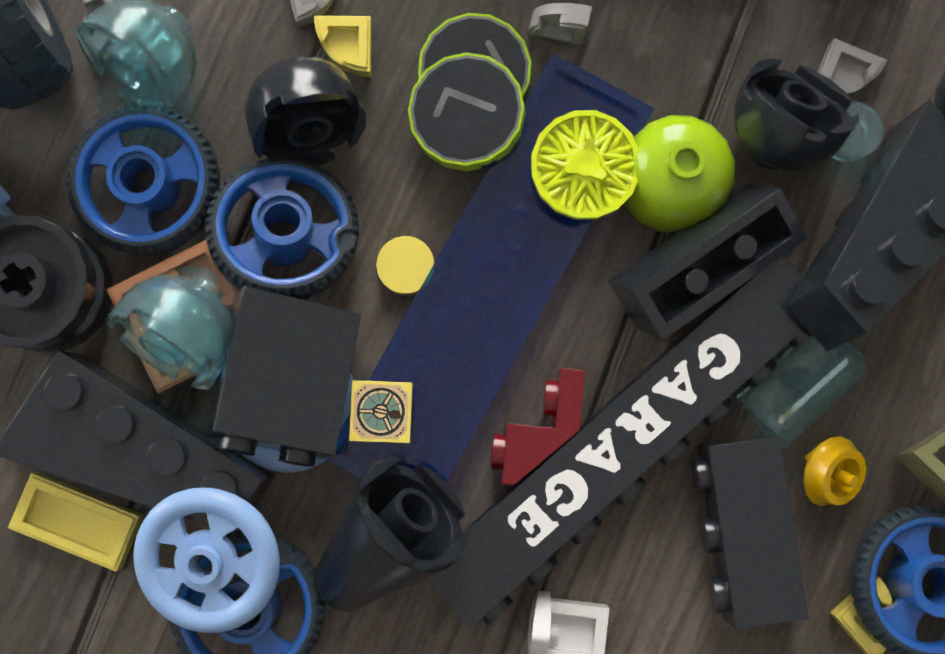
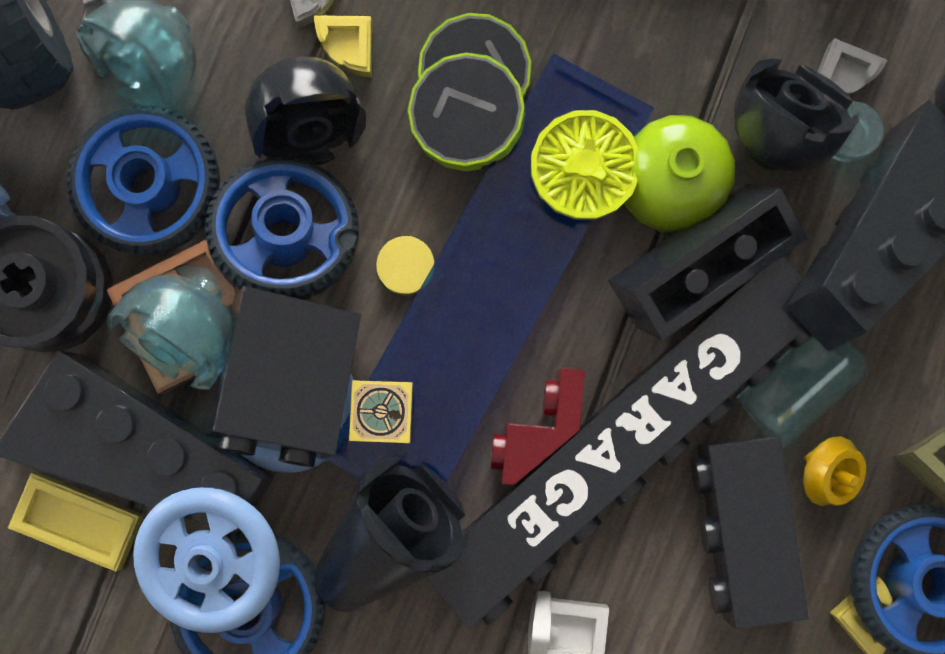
(561, 22): light grey tile -> none

